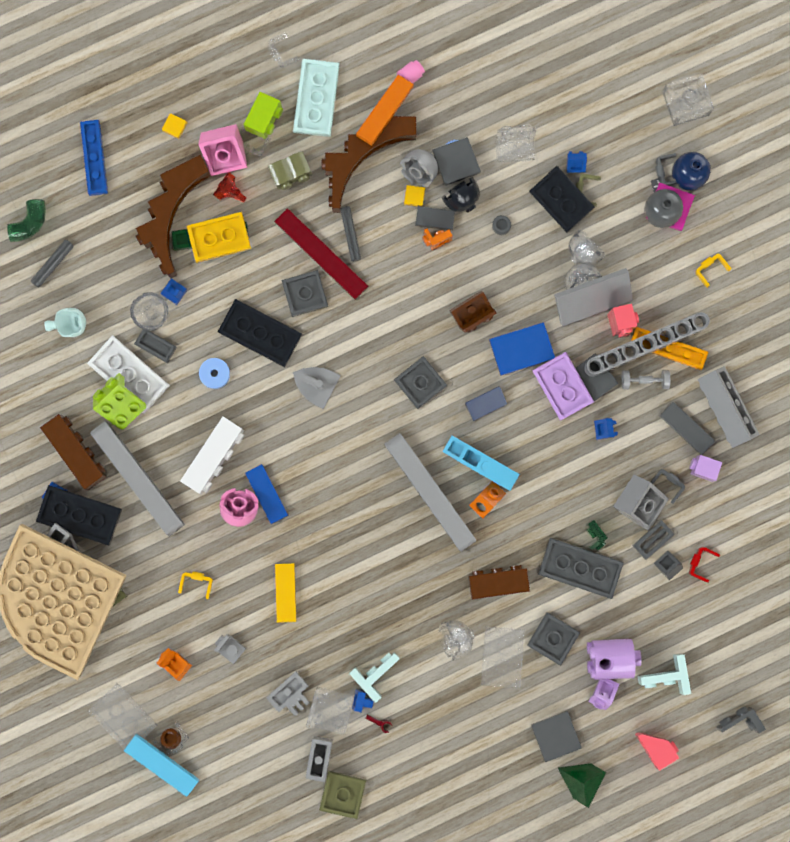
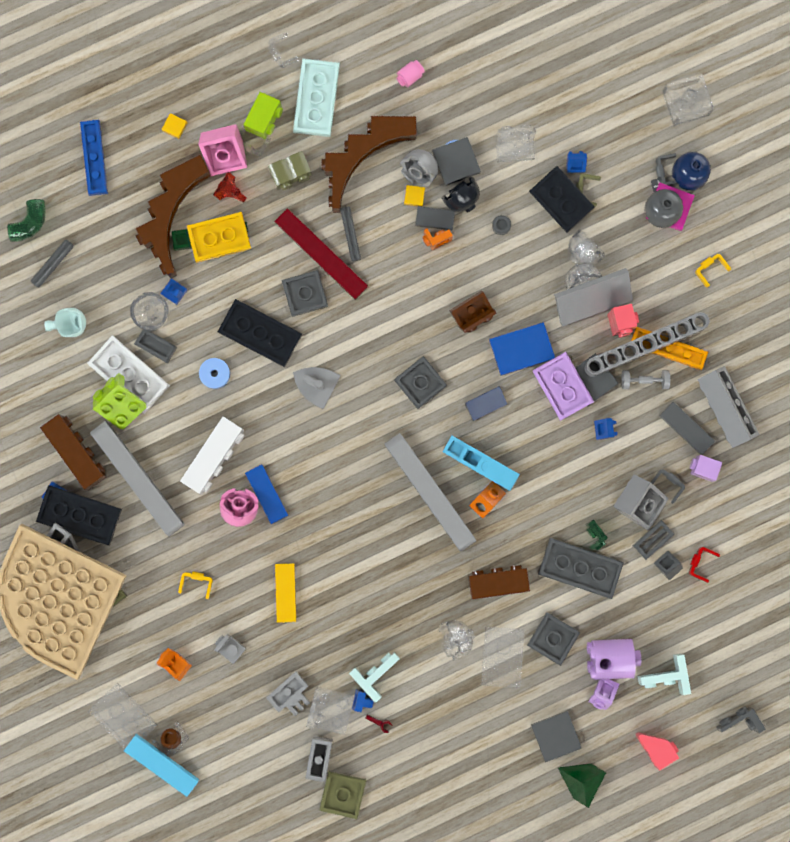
(385, 110): orange tile -> none

